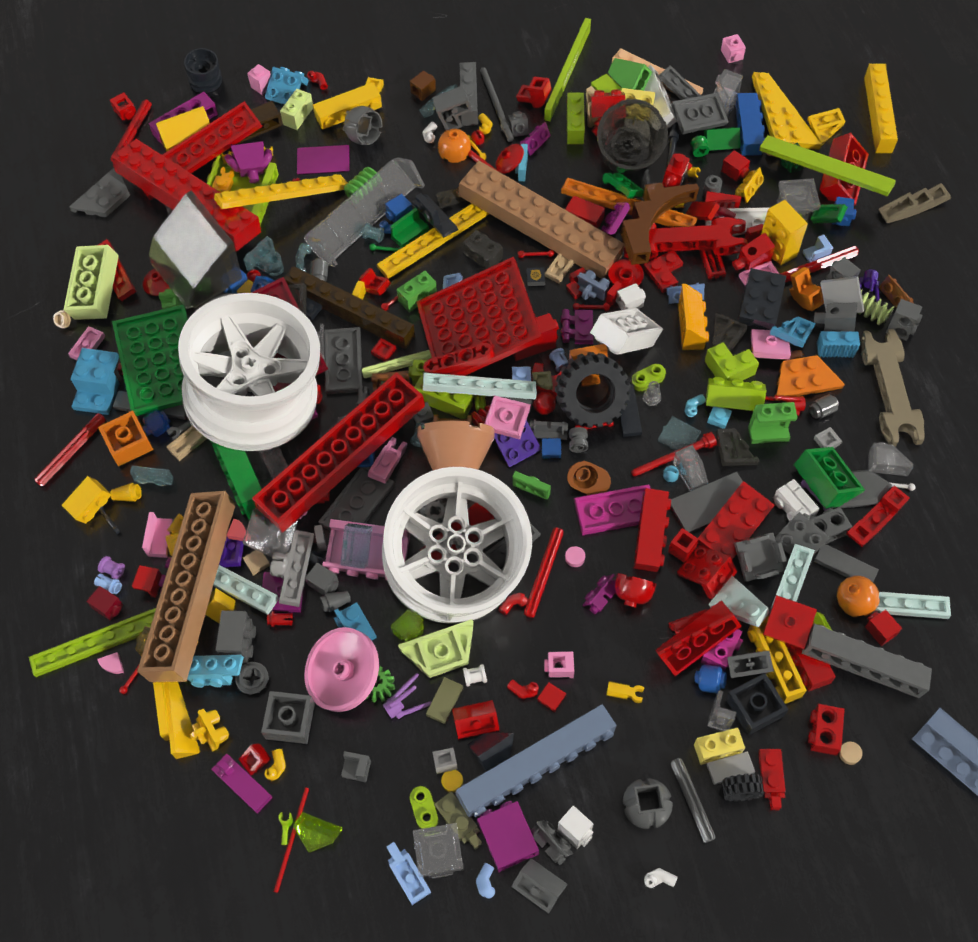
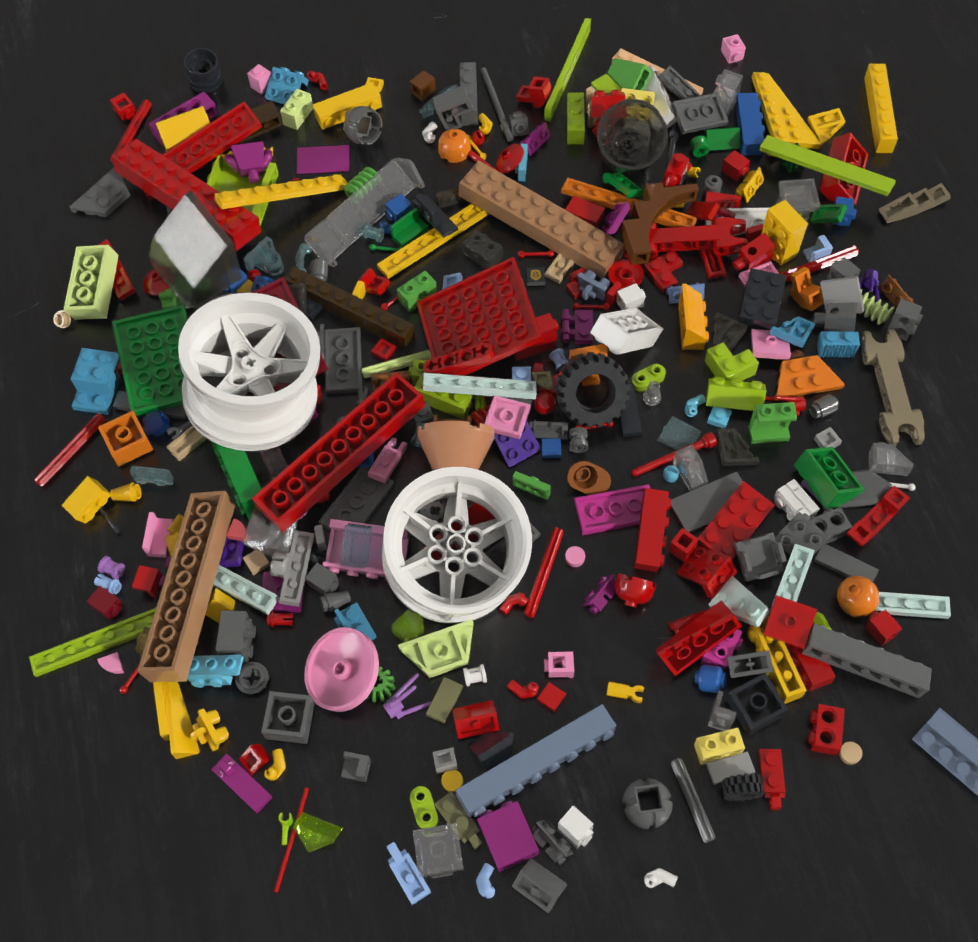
(90, 339): bright pink plate -> none
(225, 181): light orange plate -> none

